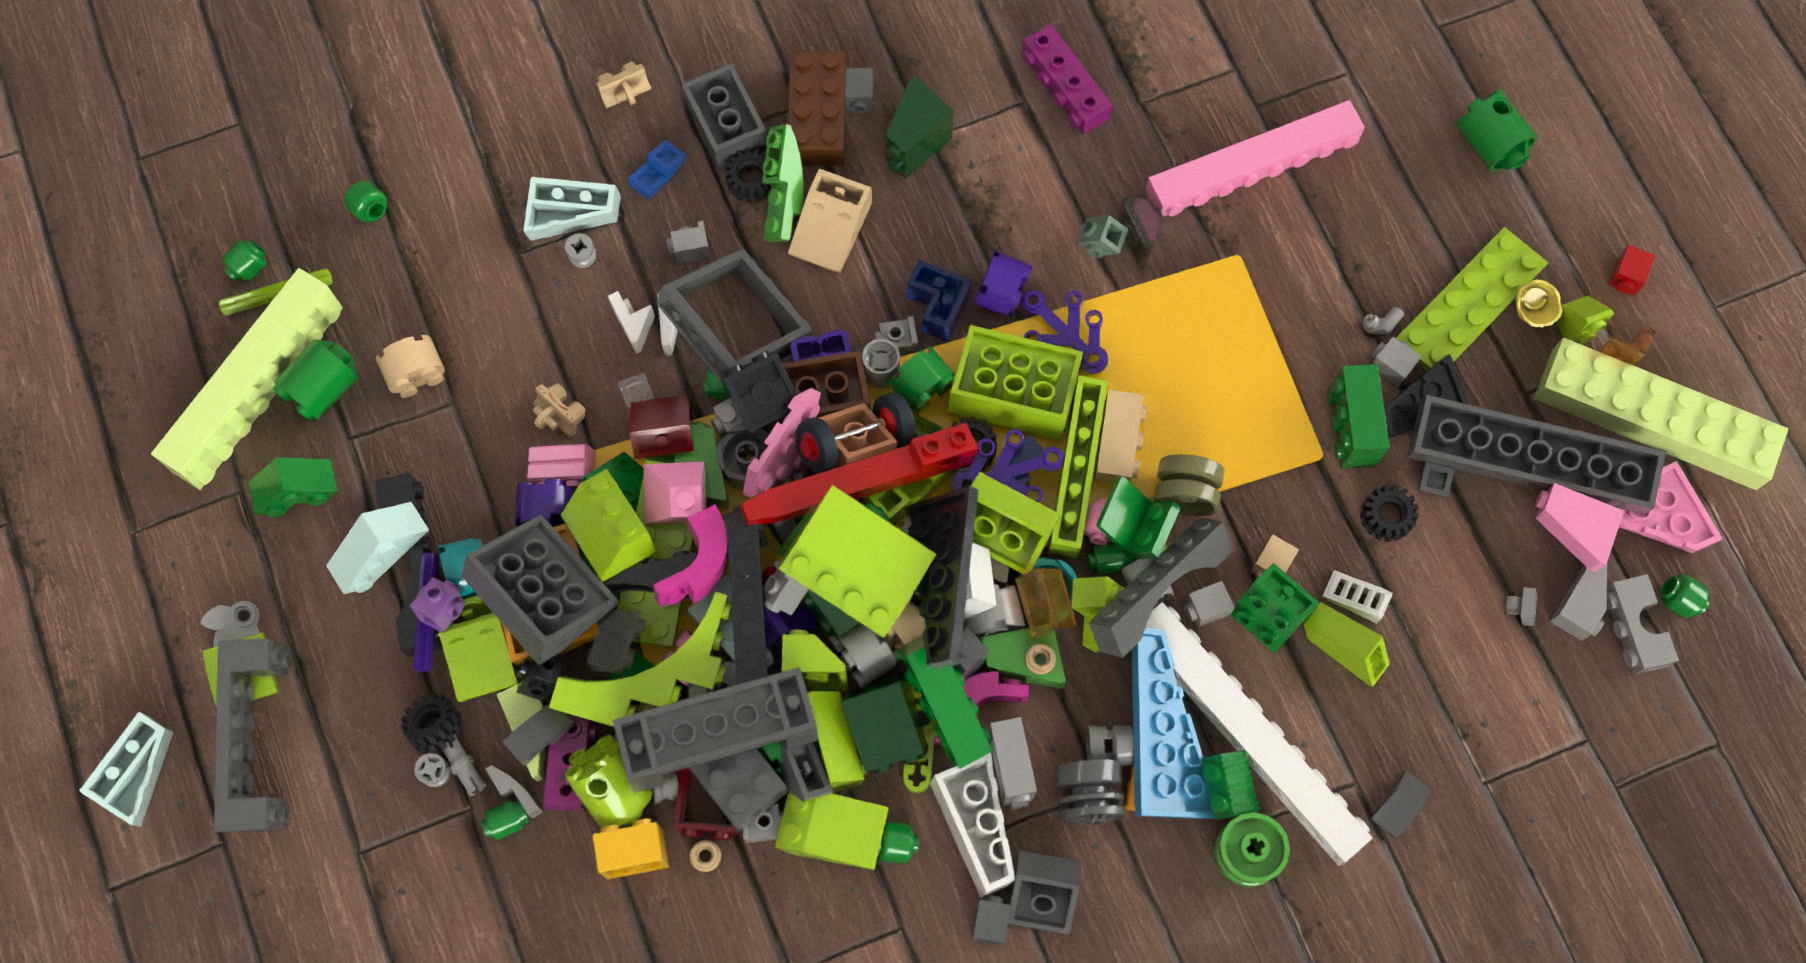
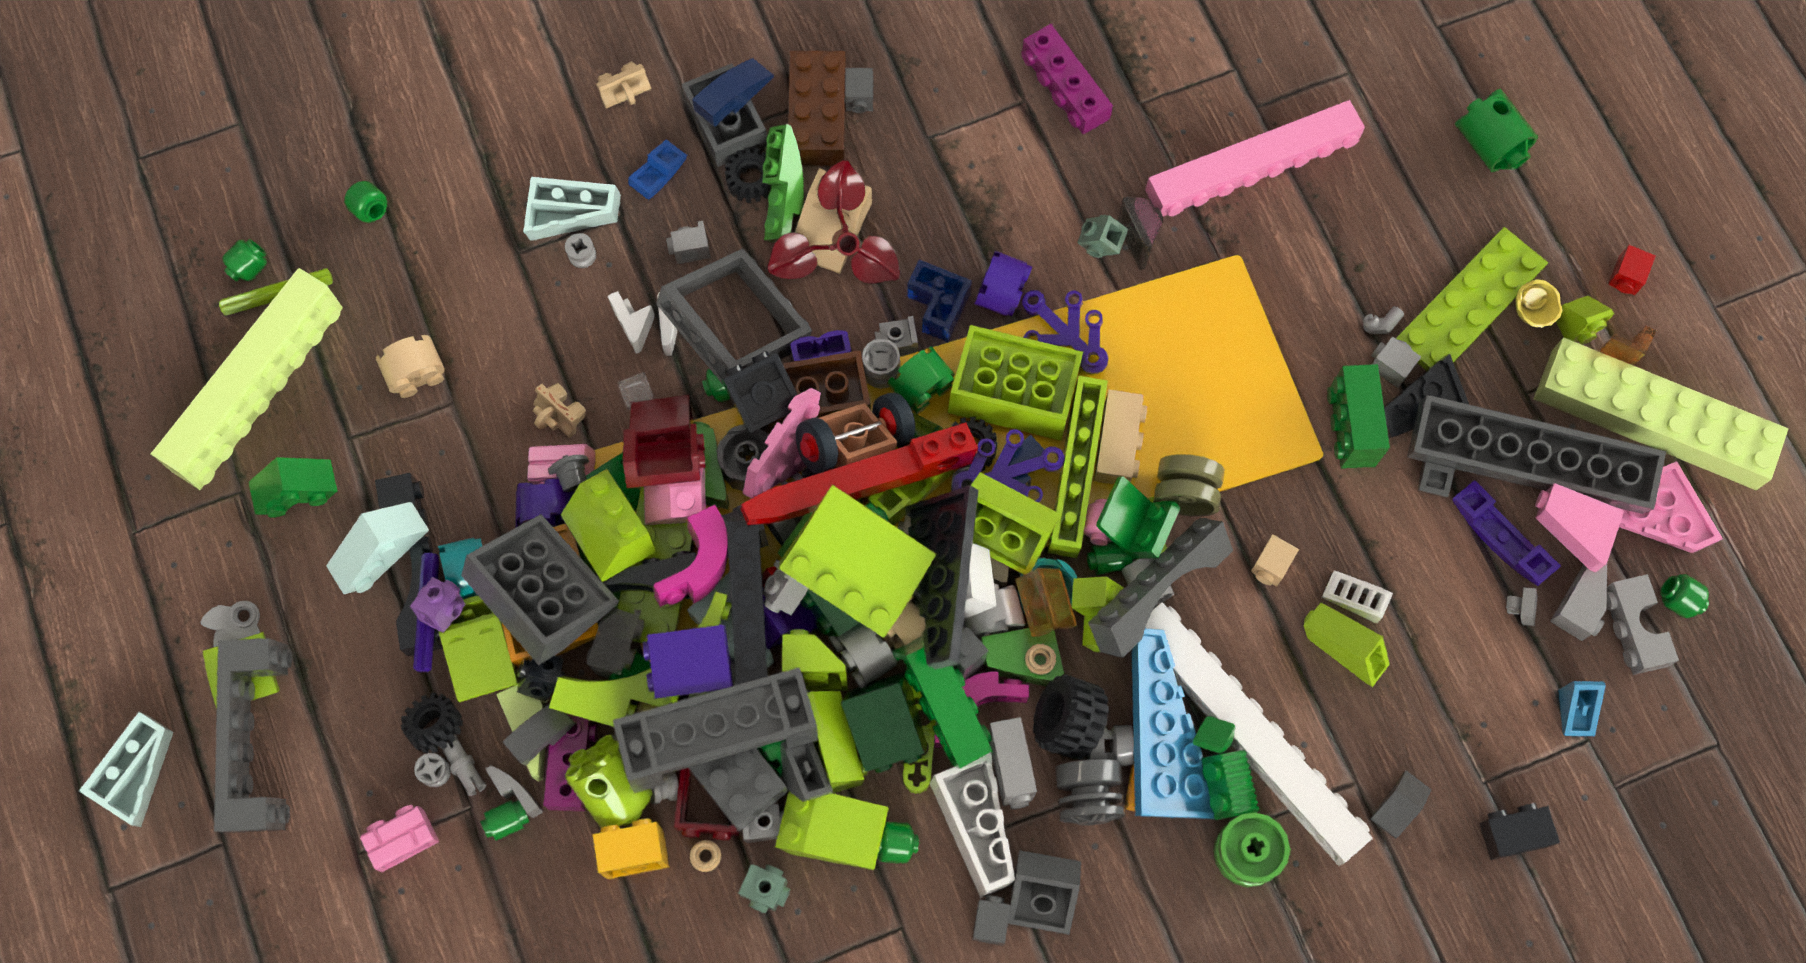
(316, 378): green cylinder -> none
(398, 838): none -> bright pink brick
(570, 471): none -> dark grey piece
(663, 460): none -> dark red panel
(688, 661): none -> dark purple panel
(725, 417): light grey brick -> none
(731, 91): none -> dark blue slope
(756, 880): none -> sand green brick
(875, 259): none -> dark red plant
(917, 129): dark green slope -> none
(1070, 717): none -> black tyre
(1208, 604): light grey brick -> none
(1215, 735): none -> green slope
(1274, 607): green bracket -> none
(1399, 499): black tyre -> none
(1502, 536): none -> dark purple slope
(1519, 832): none -> black brick
(1581, 707): none -> dark azure slope

